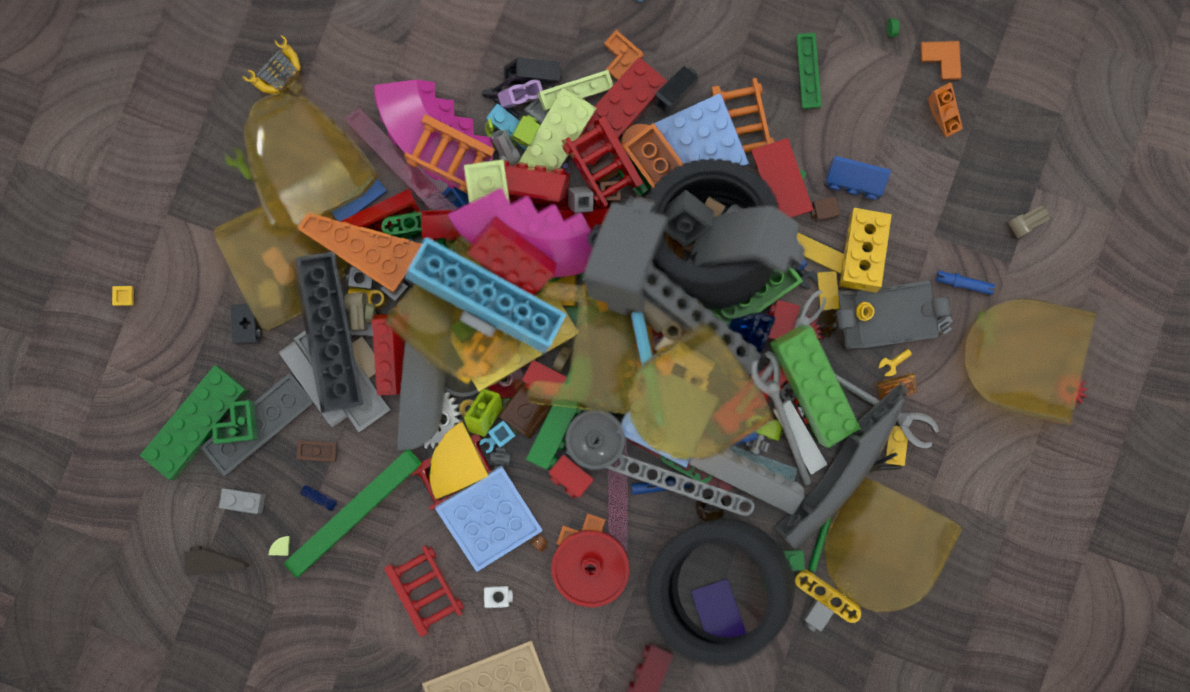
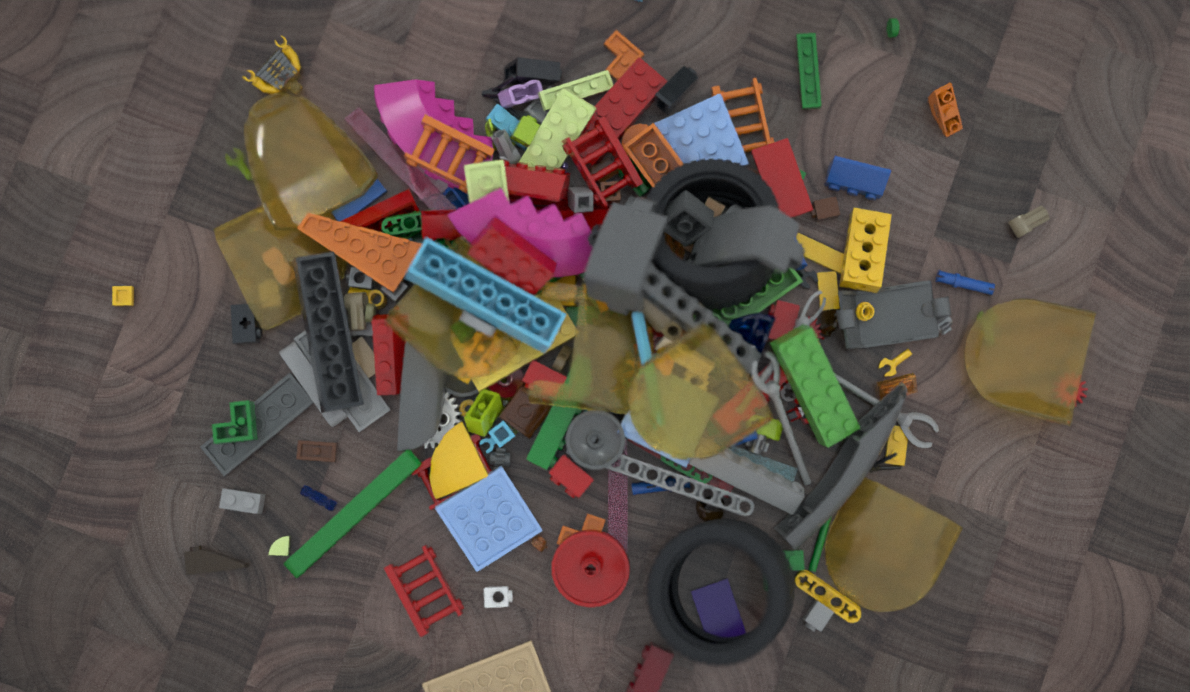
(192, 423): green brick -> none
(809, 451): white tile -> none
(947, 54): orange tile -> none

